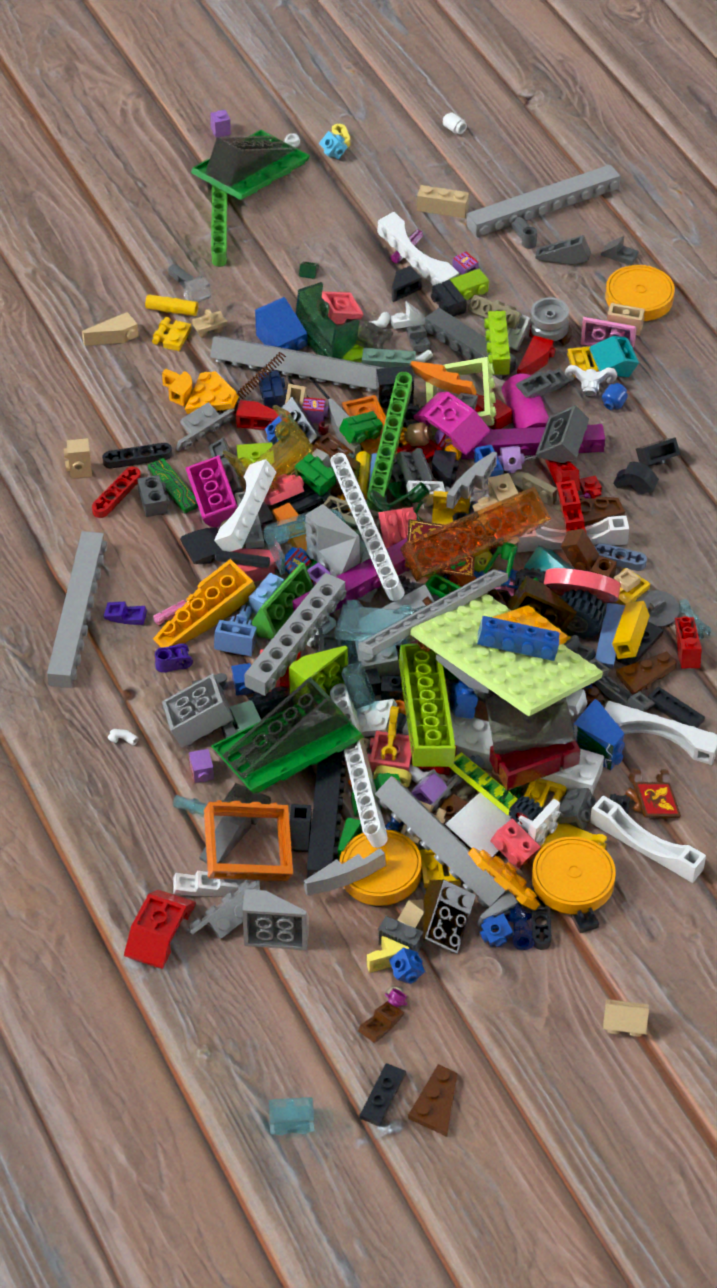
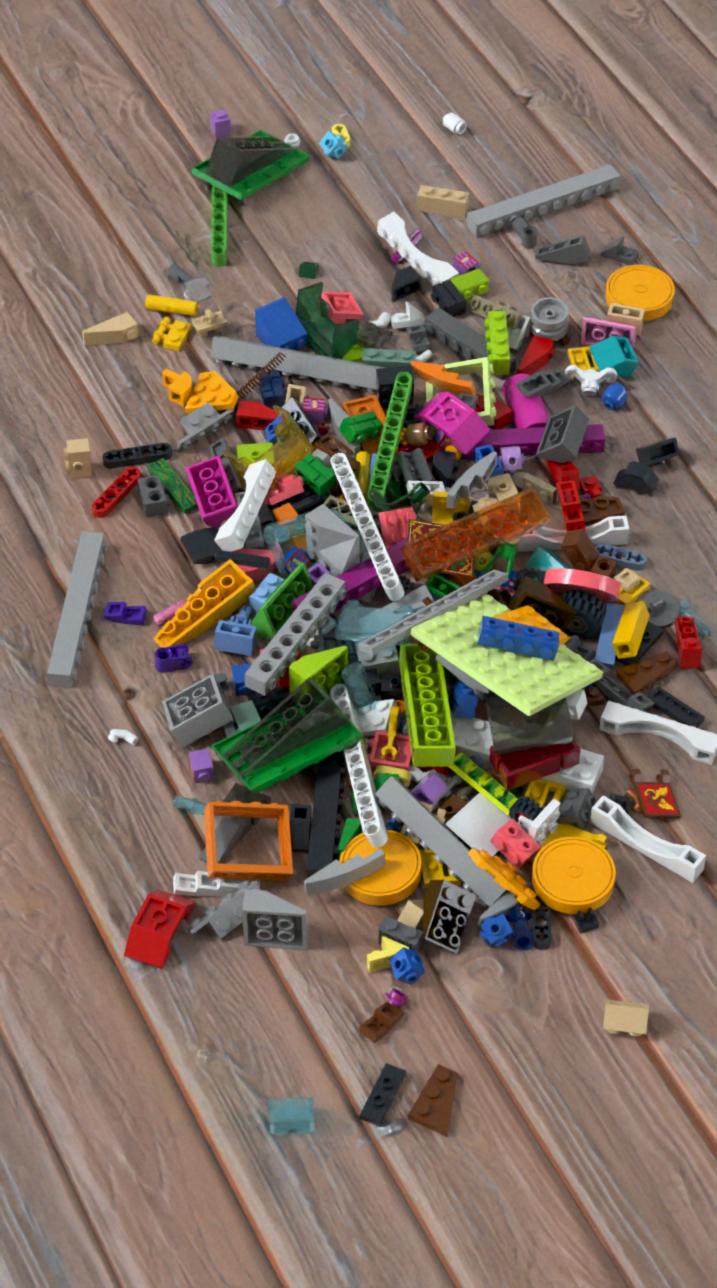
(599, 734): blue slope -> none

